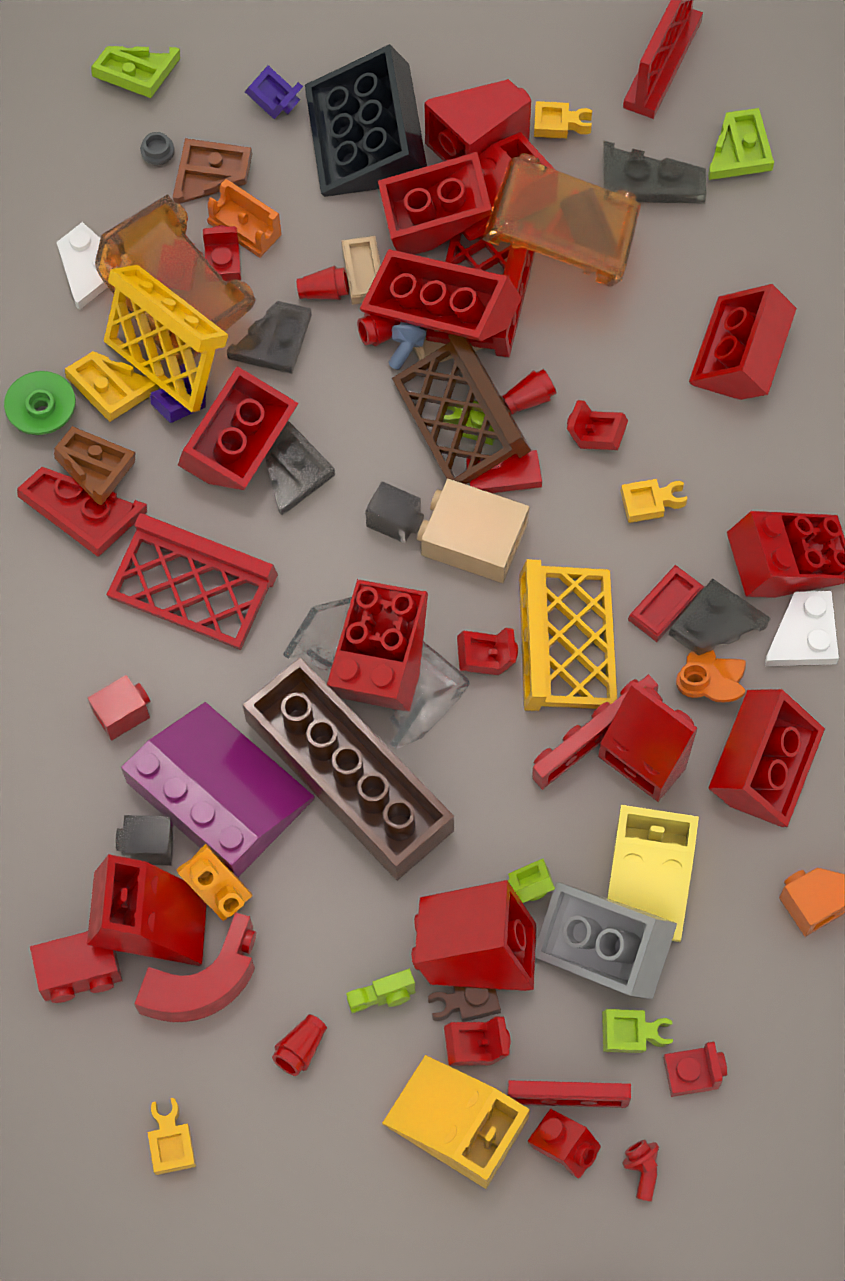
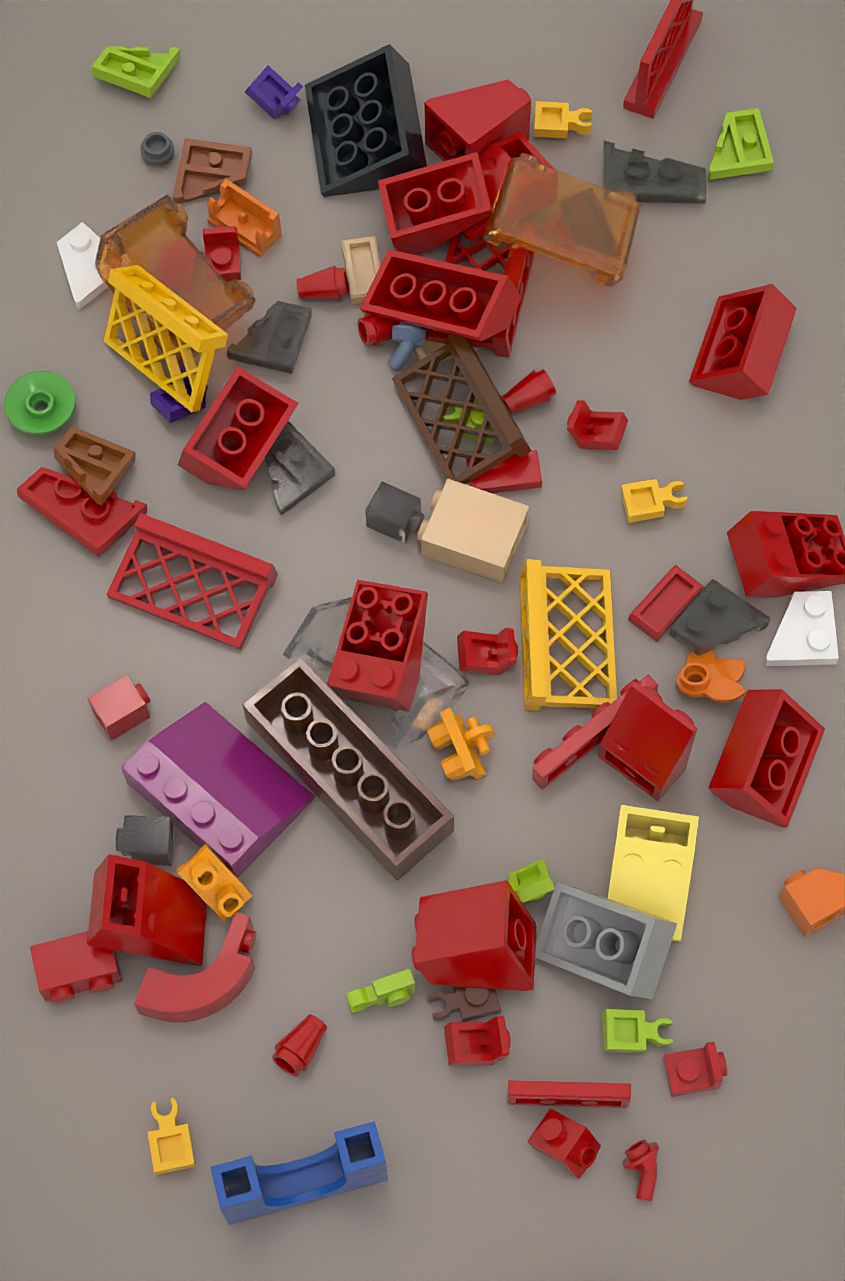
(109, 384): yellow wing -> none
(256, 1190): none -> blue arch
(453, 731): none -> light orange hips
(457, 1119): yellow slope -> none

